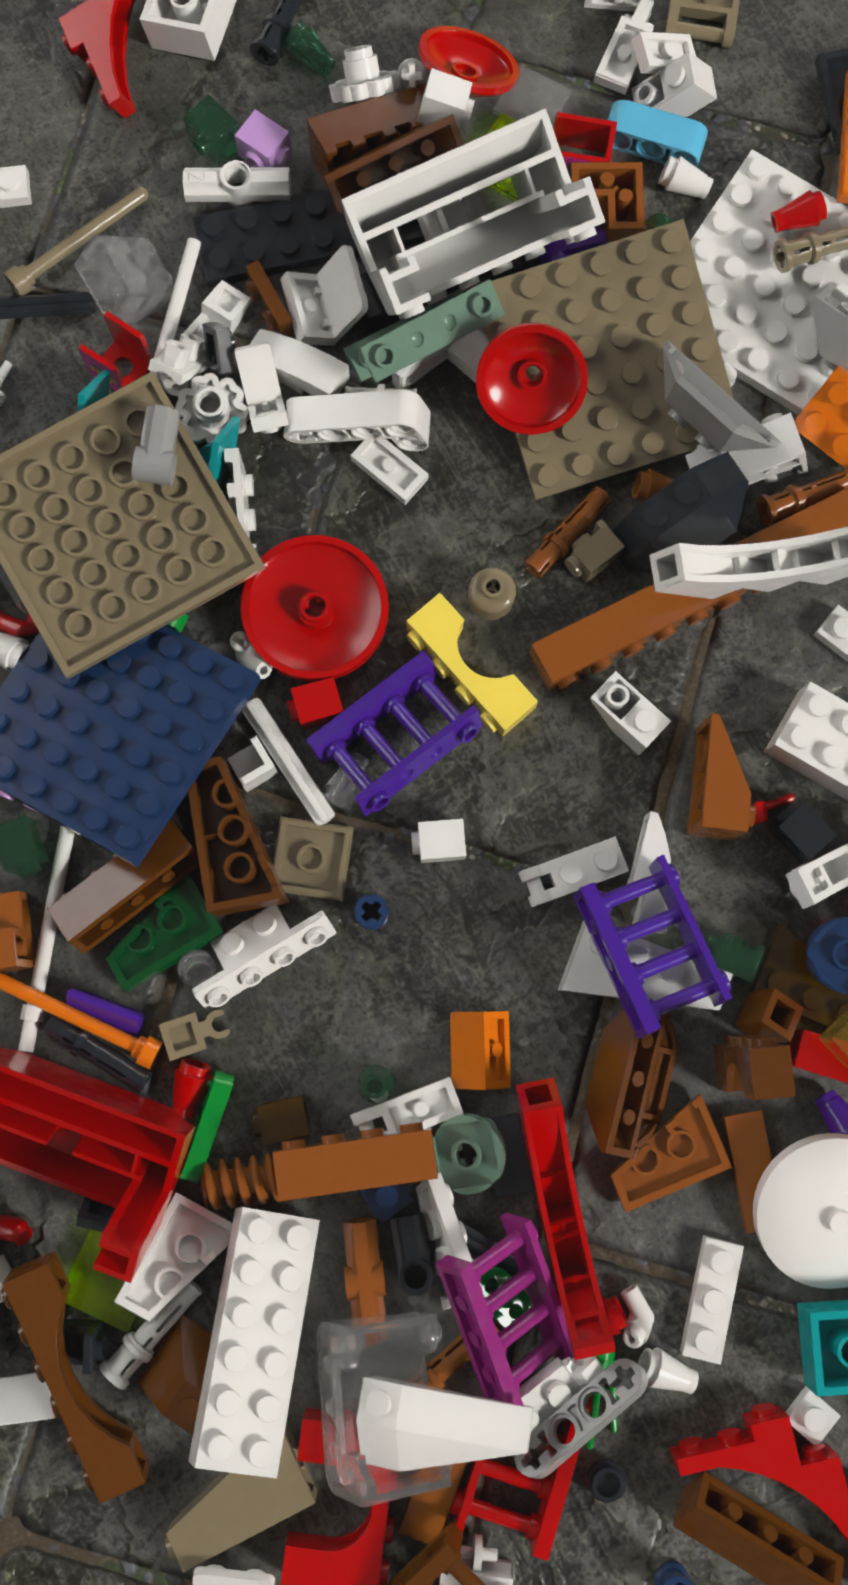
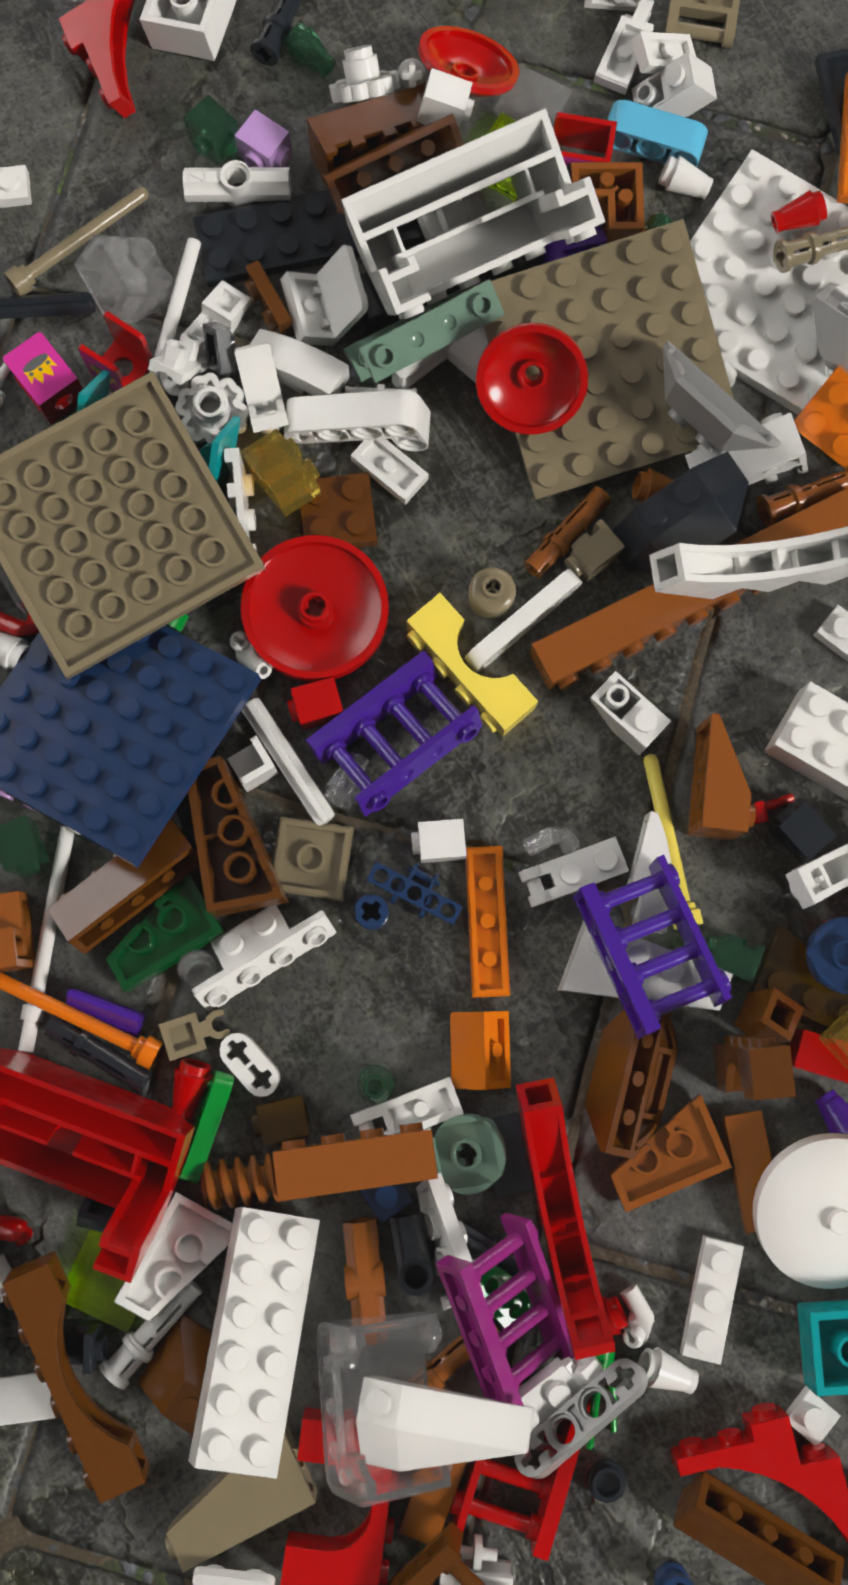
(44, 377): none -> piece
(156, 456): light grey piece -> none
(243, 1071): none -> white beam
(282, 471): none -> clear yellow brick
(342, 510): none -> reddish brown plate
(425, 891): none -> dark blue piece
(487, 922): none -> orange tile
(523, 620): none -> white beam
(551, 836): none -> clear arm
(662, 808): none -> light yellow piece

